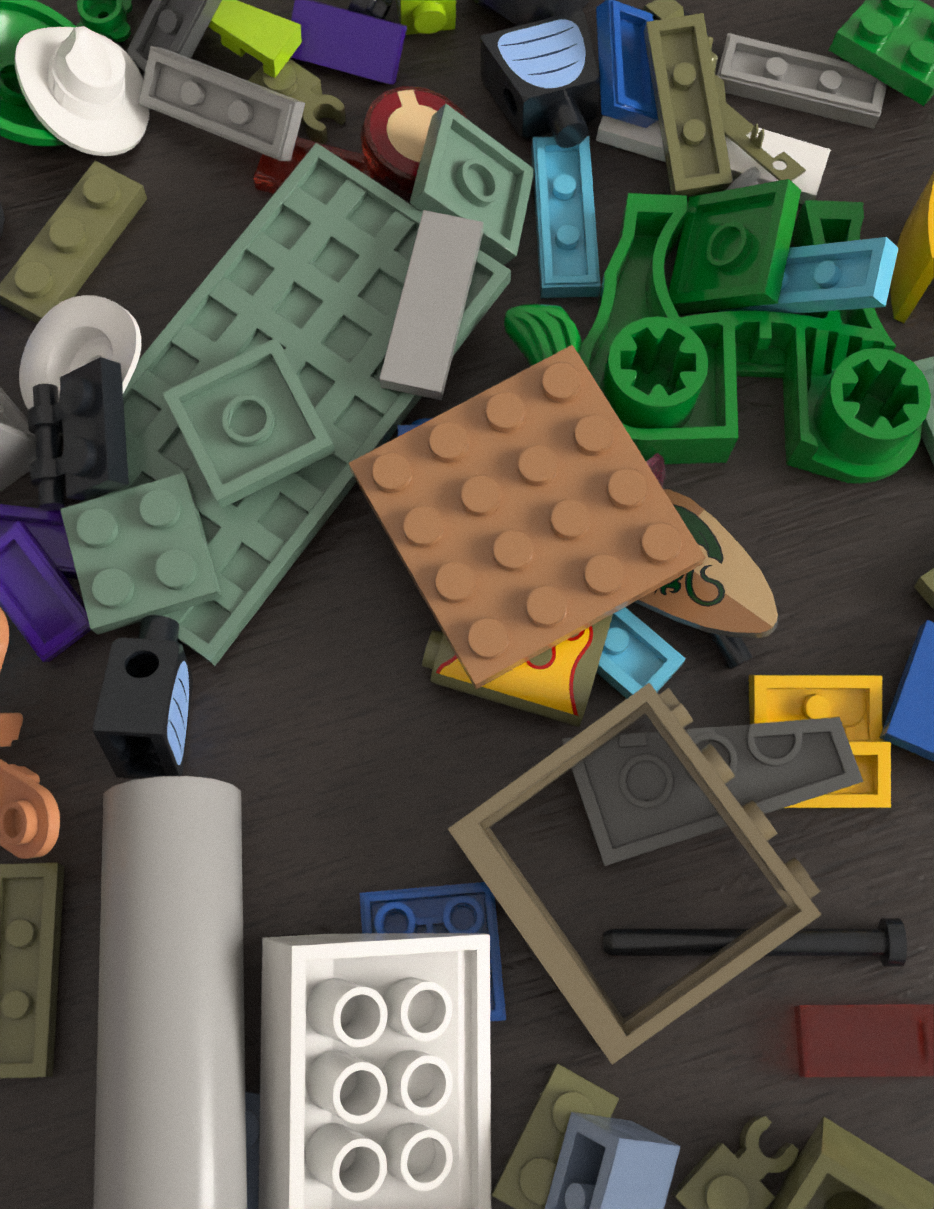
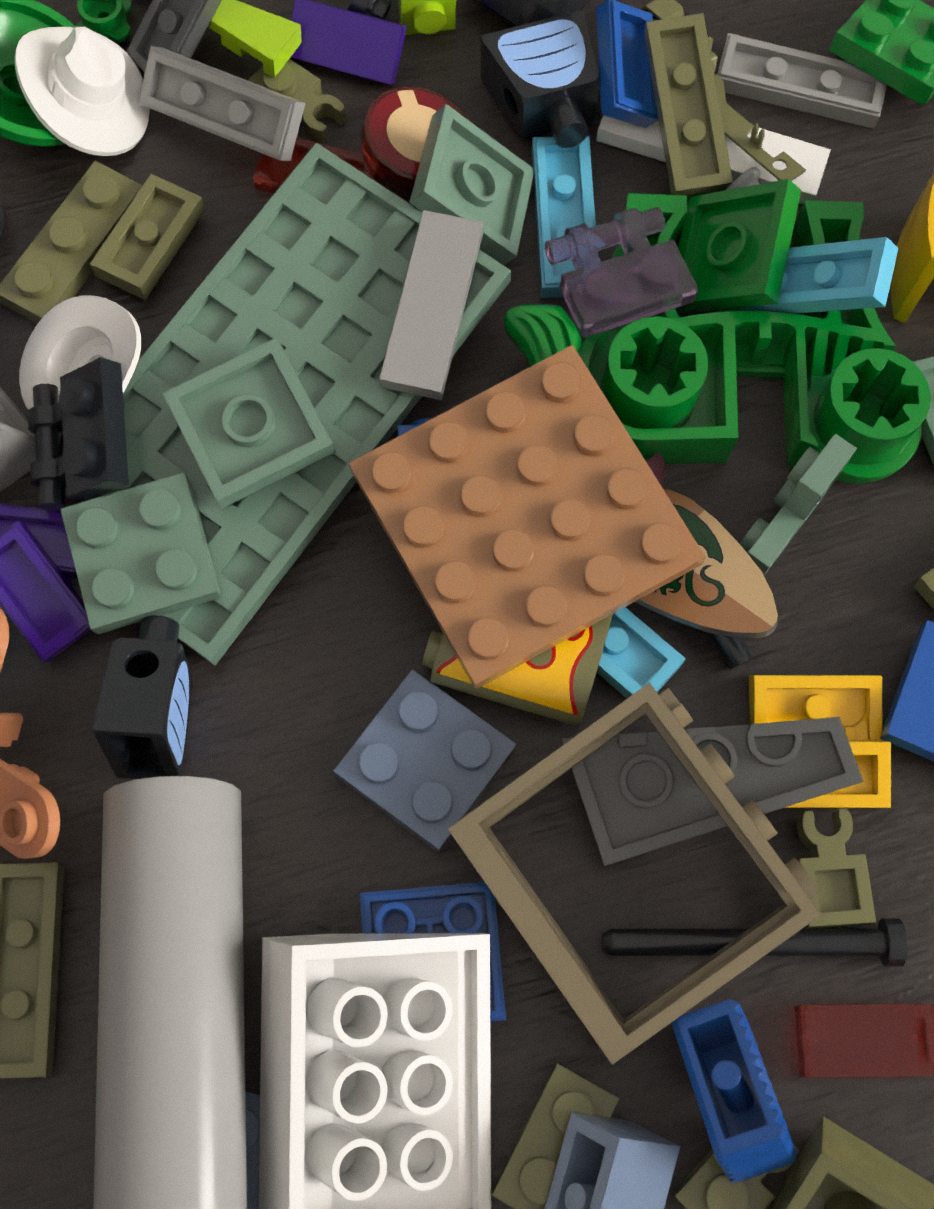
(147, 236): none -> olive plate
(425, 760): none -> sand blue plate
(623, 287): none -> clear purple plate
(733, 1091): none -> blue brick
(797, 499): none -> sand green plate
(841, 878): none -> olive plate

